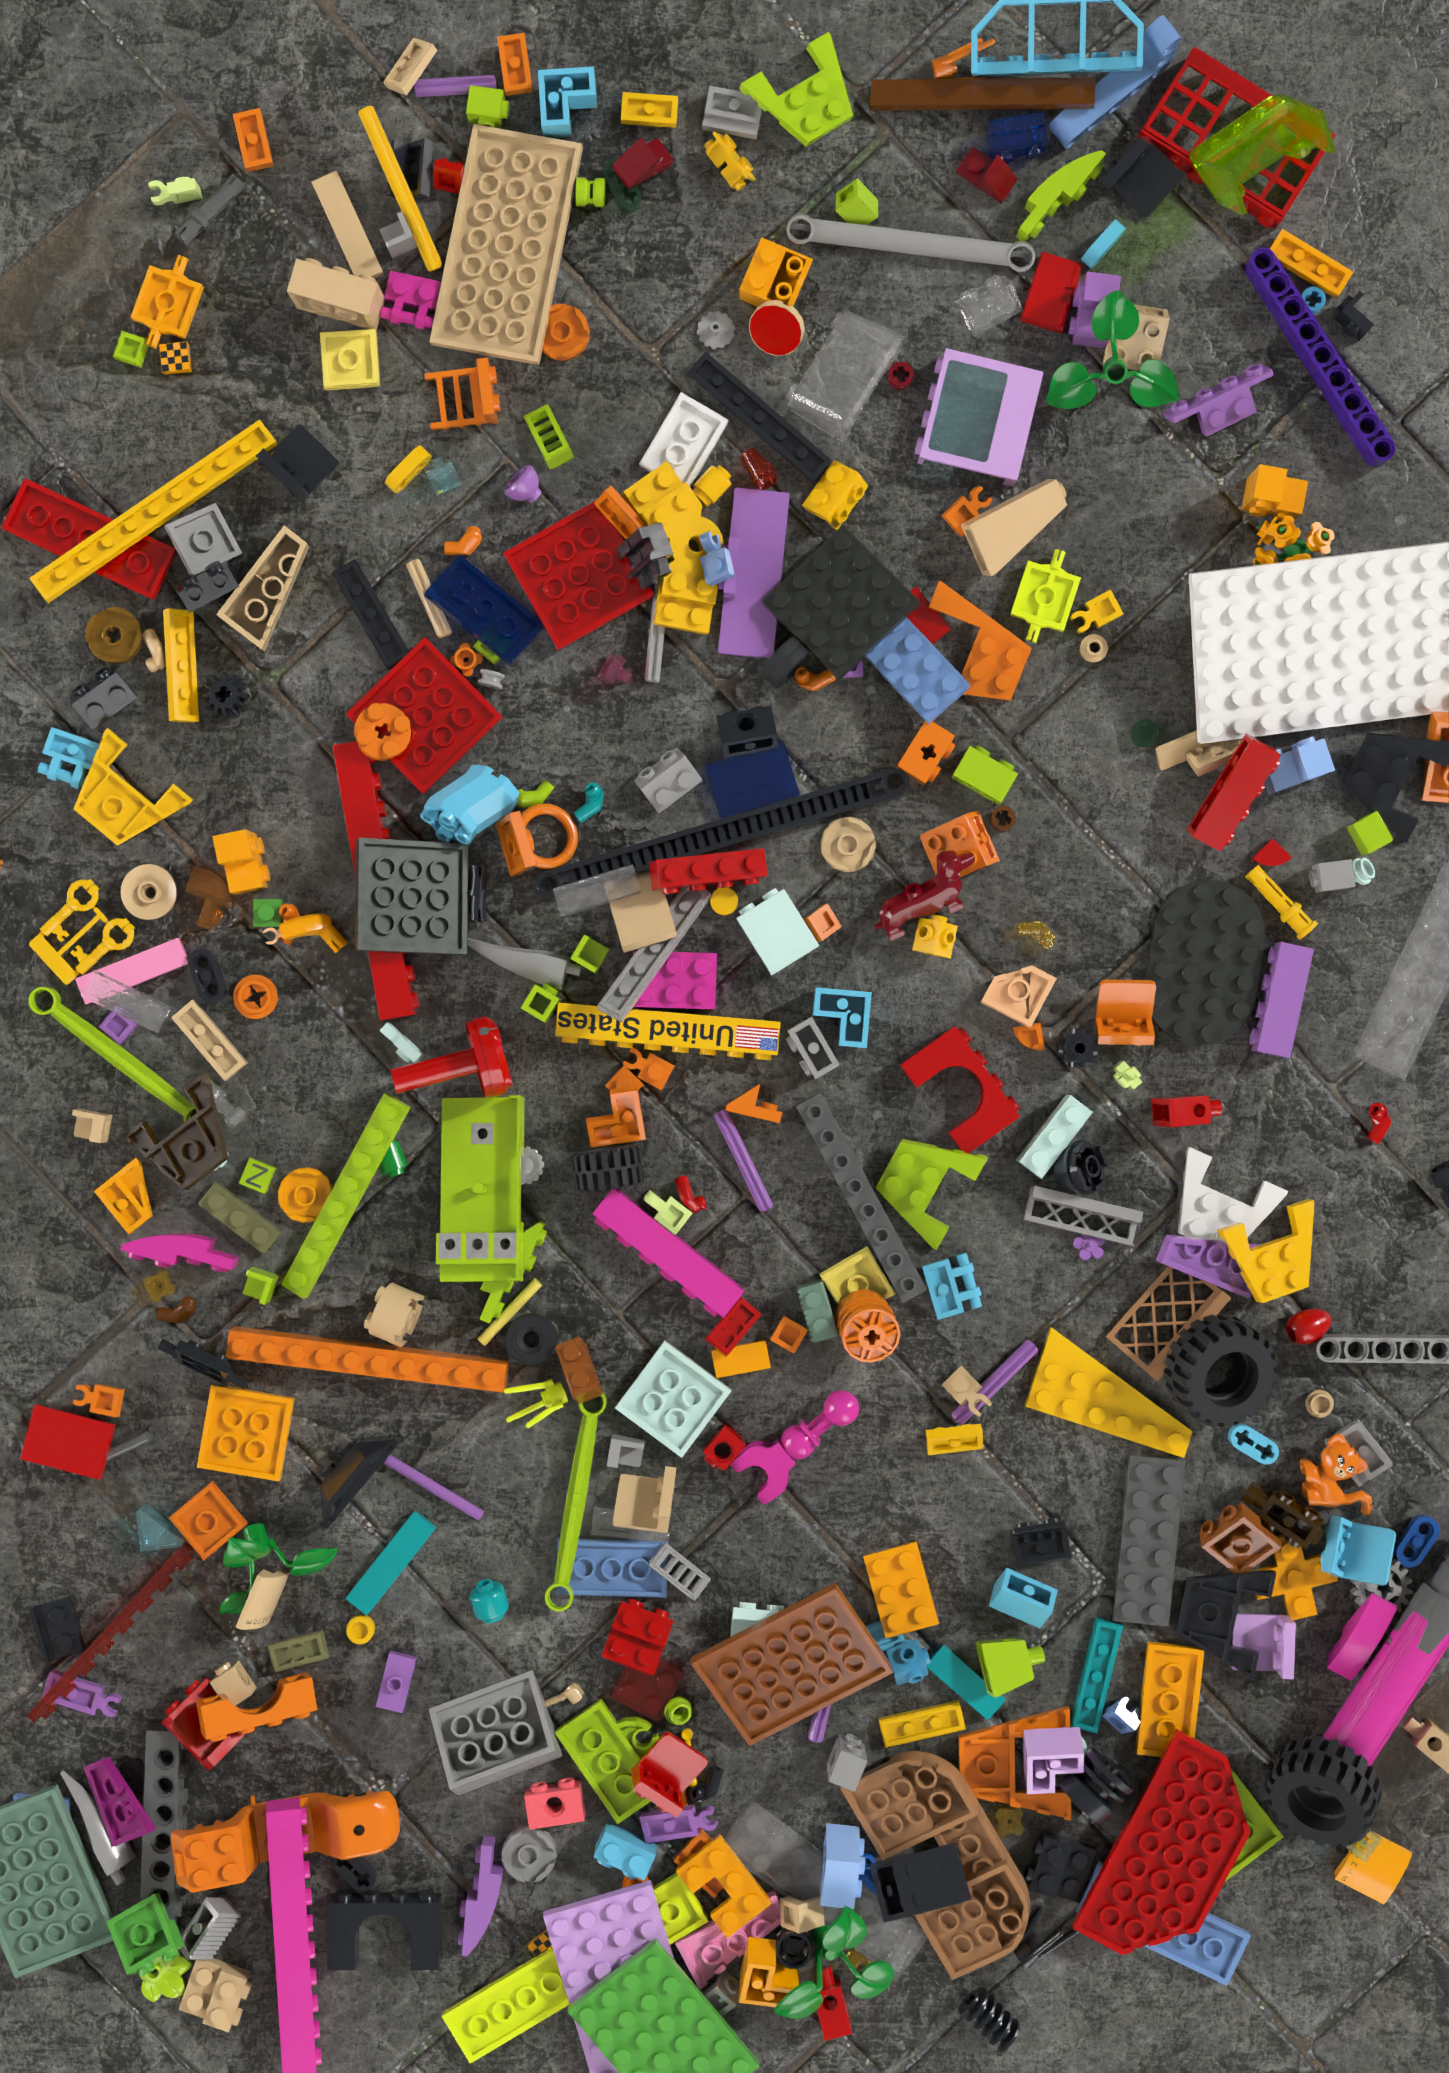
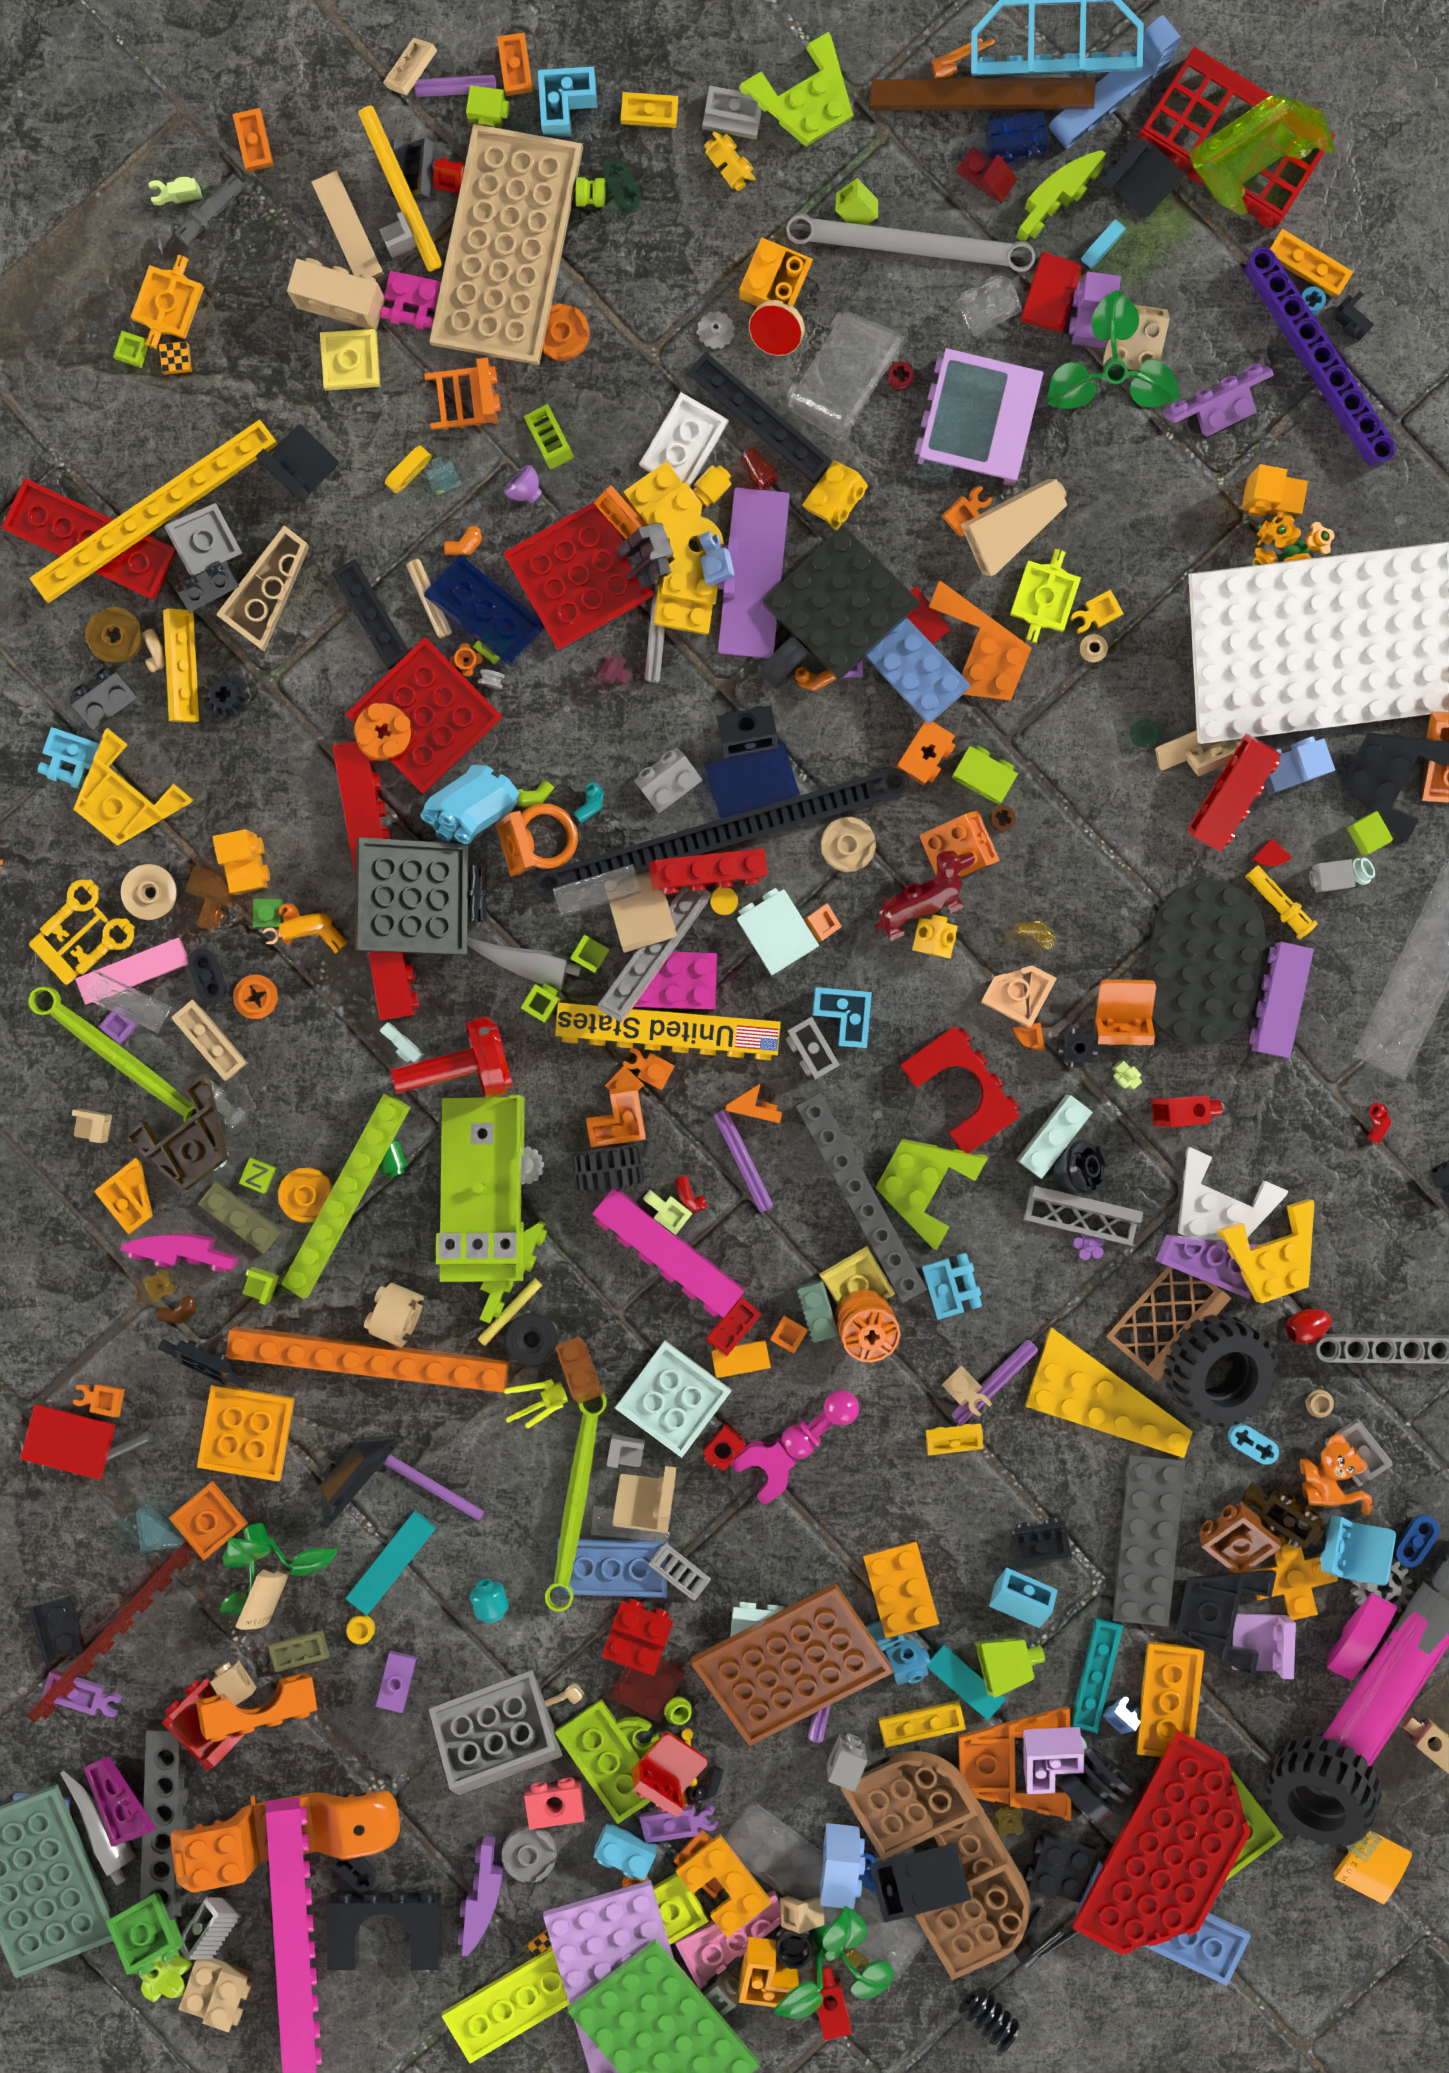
(642, 162): dark red slope -> none

